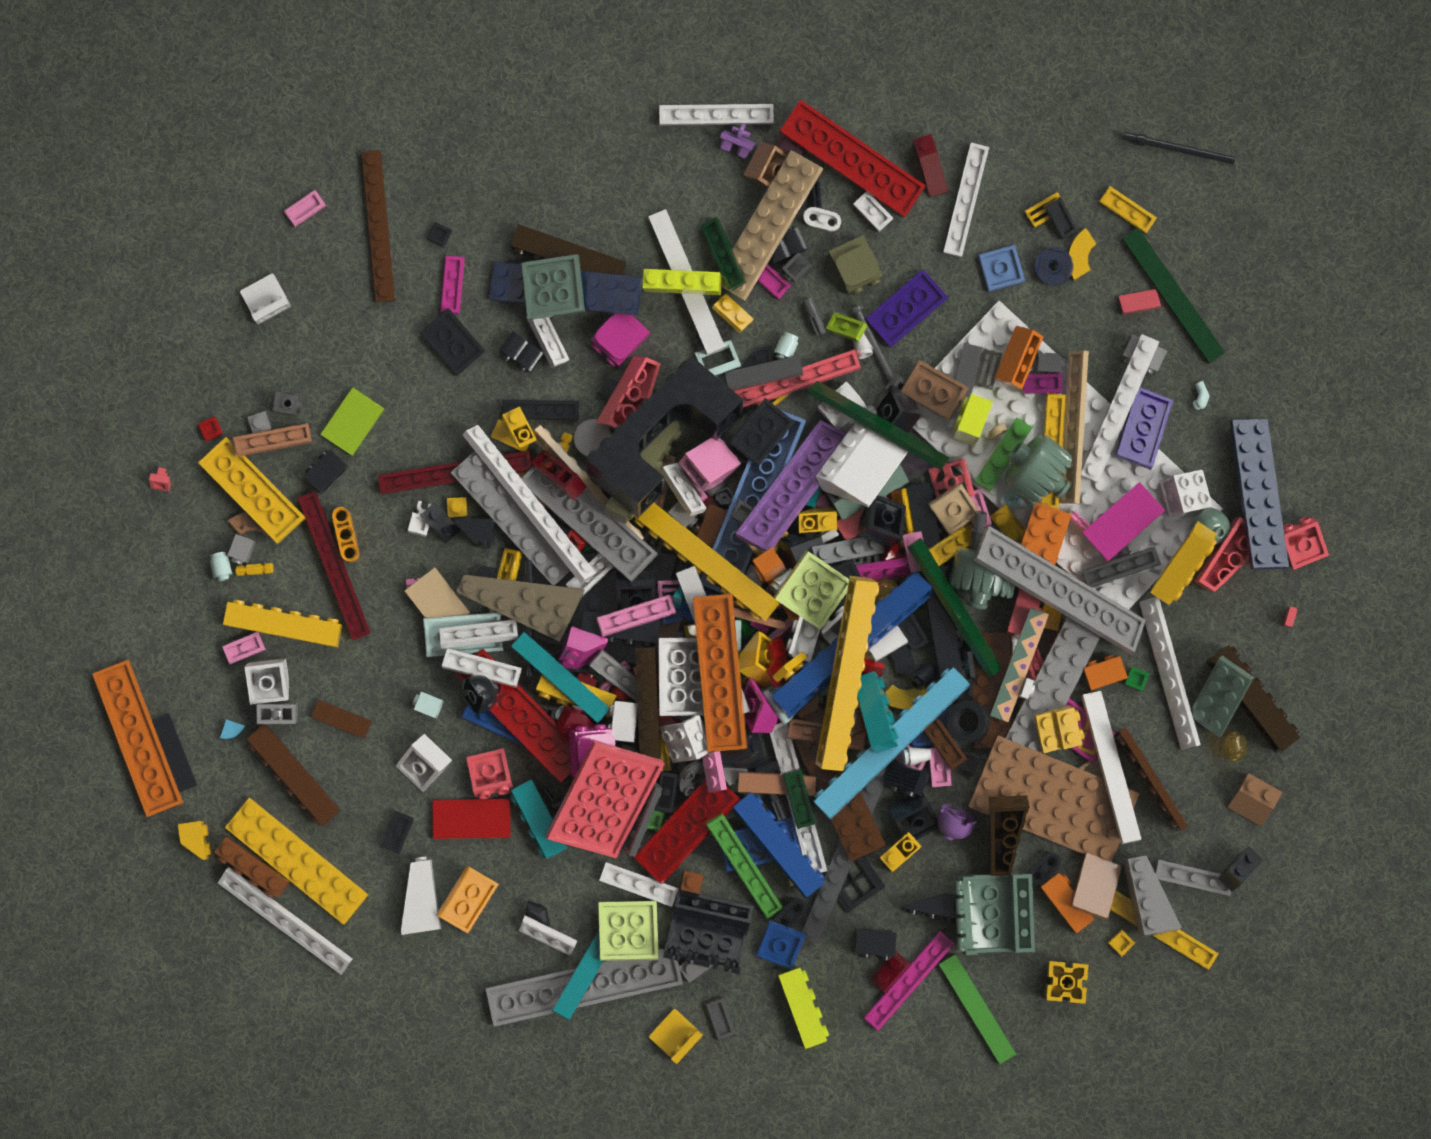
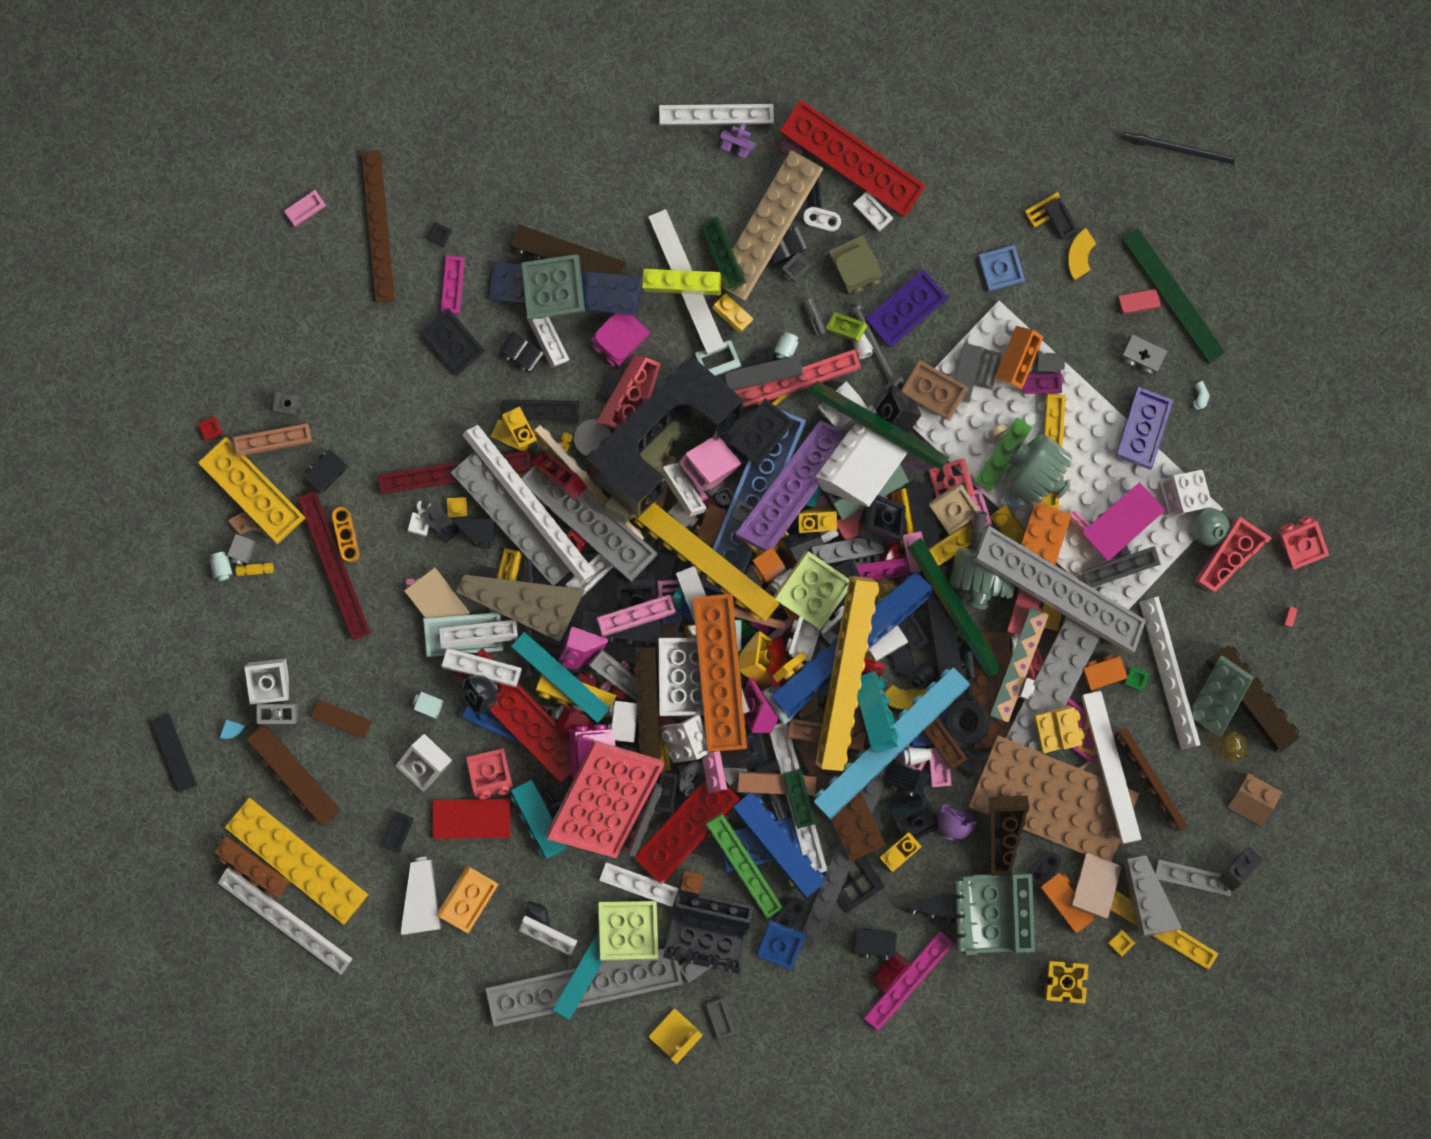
(137, 738): orange plate -> none
(160, 480): coral tile -> none
(194, 838): yellow slope -> none
(244, 648): bright pink plate -> none
(259, 422): light grey plate -> none
(265, 298): white bracket -> none
(283, 624): yellow brick -> none
(352, 421): lime tile -> none
(656, 820): bright green tile -> none
(765, 164): medium nougat slope -> none
(773, 282): dark pink tile -> none
(803, 1008): neon yellow brick -> none
(930, 165): dark red slope -> none
(966, 200): white plate -> none
(971, 419): neon yellow brick -> none
(977, 1009): bright green tile -> none
(1048, 257): dark blue plate -> none
(1075, 422): tan plate -> none
(1119, 408): white plate -> none
(1127, 209): yellow tile -> none
(1184, 563): yellow brick -> none
(1259, 494): plate -> none

